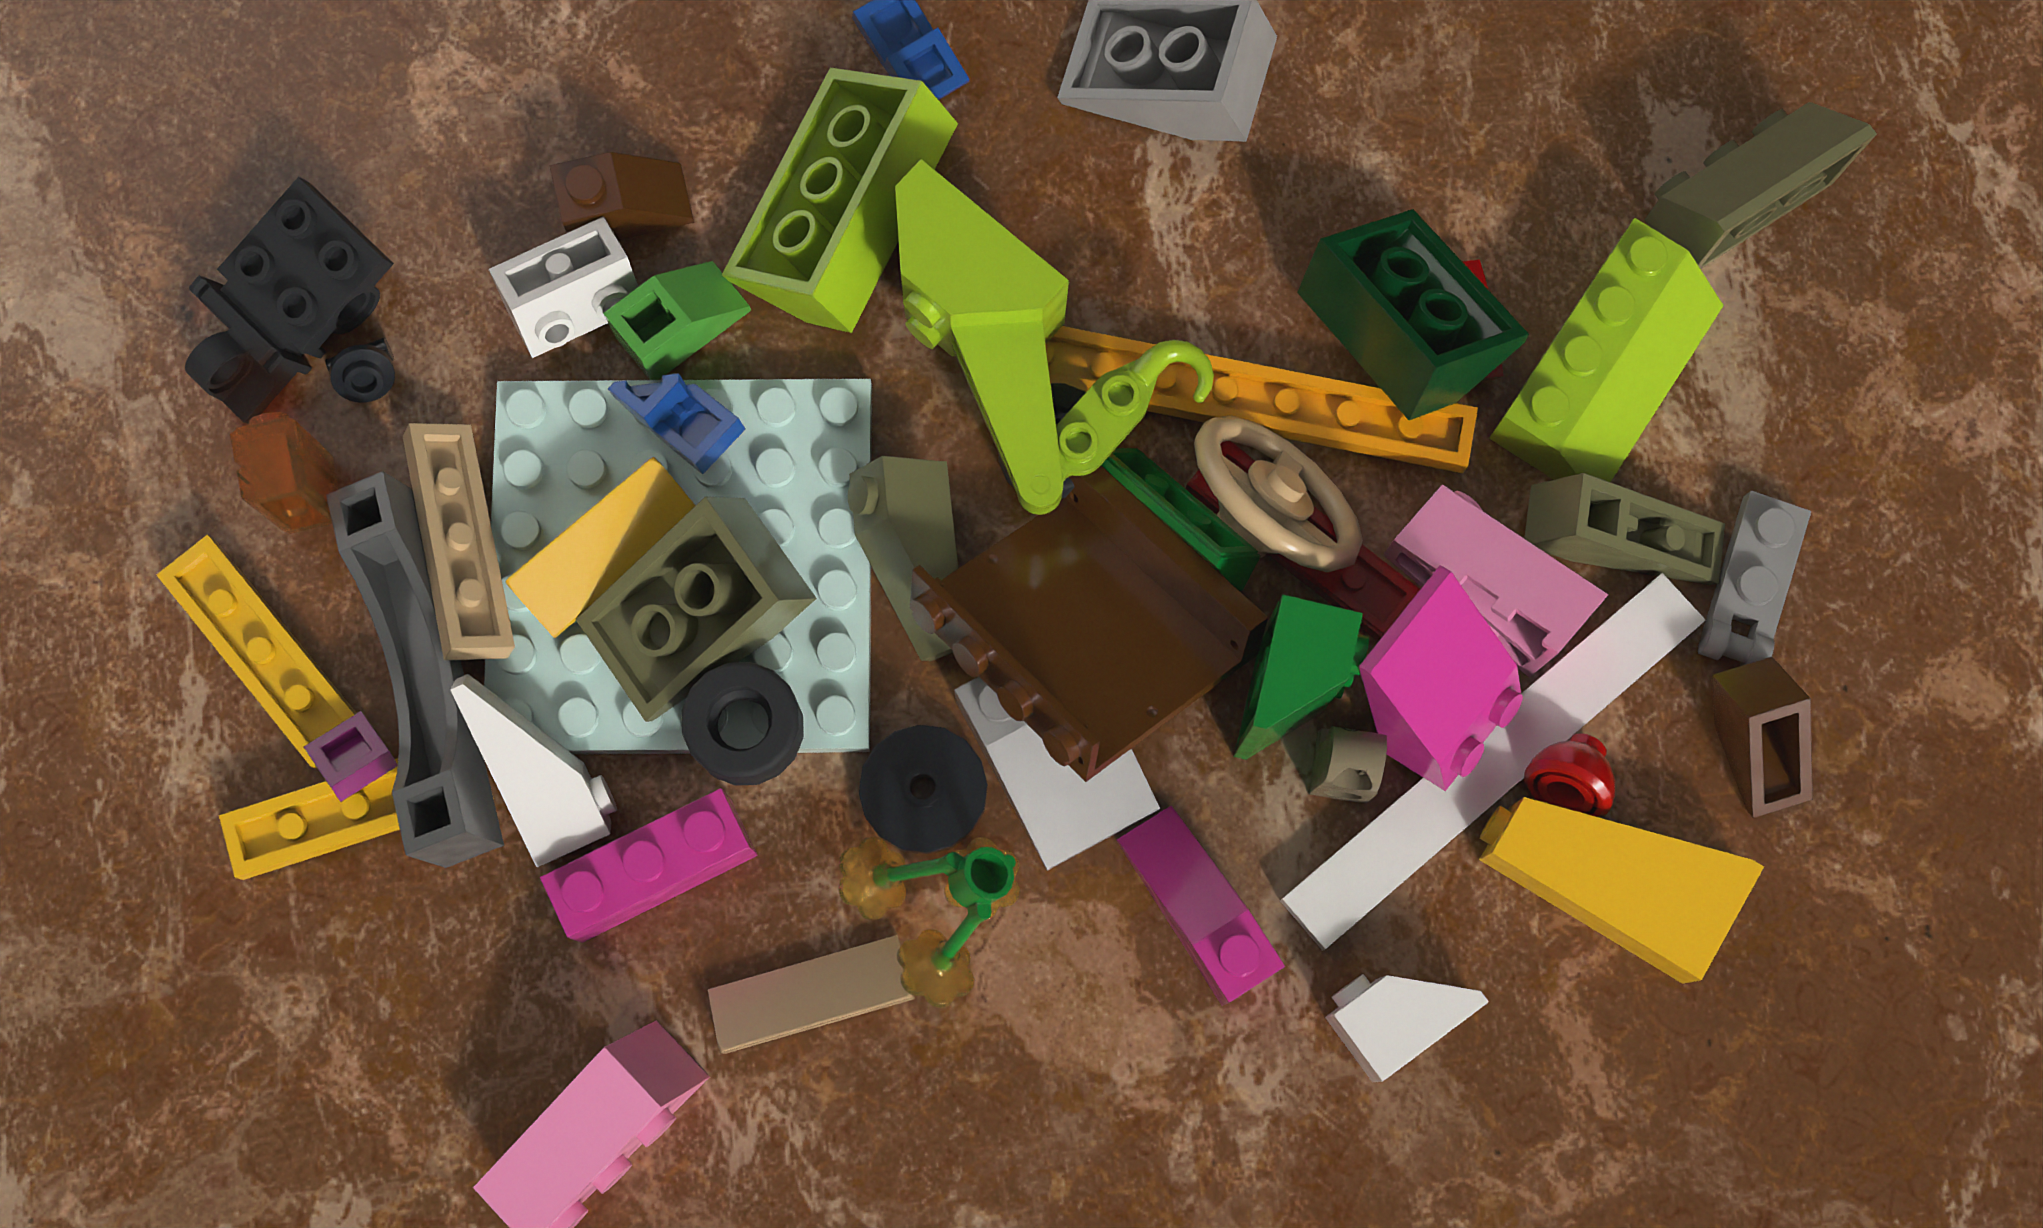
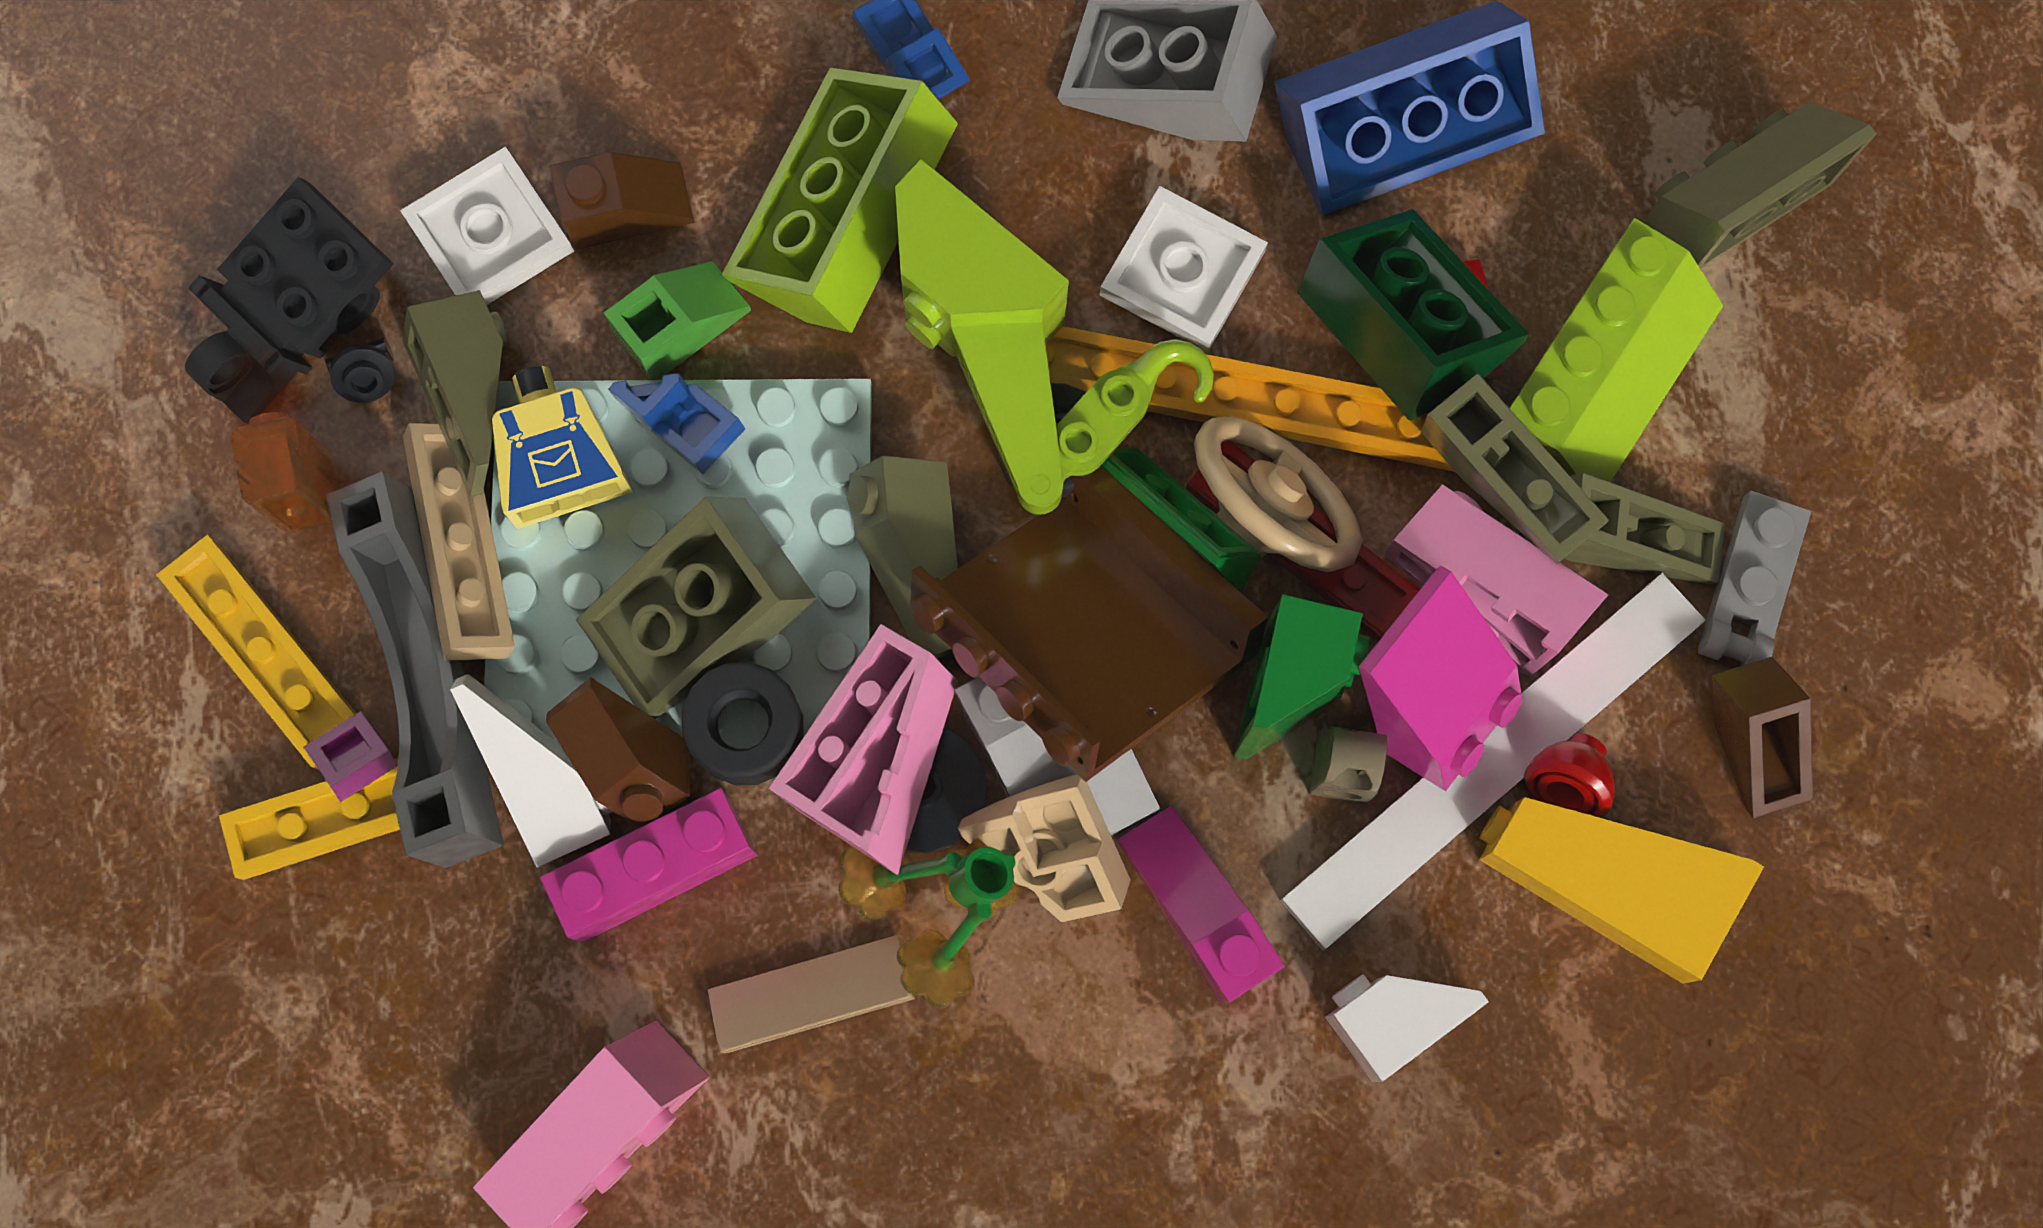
(458, 360): none -> olive slope
(487, 228): none -> white plate
(552, 452): none -> torso
(564, 286): white brick -> none
(600, 547): yellow slope -> none
(622, 753): none -> reddish brown slope
(872, 748): none -> bright pink wedge
(1057, 847): none -> tan slope
(1183, 268): none -> white plate
(1412, 105): none -> blue slope
(1511, 469): none -> olive slope

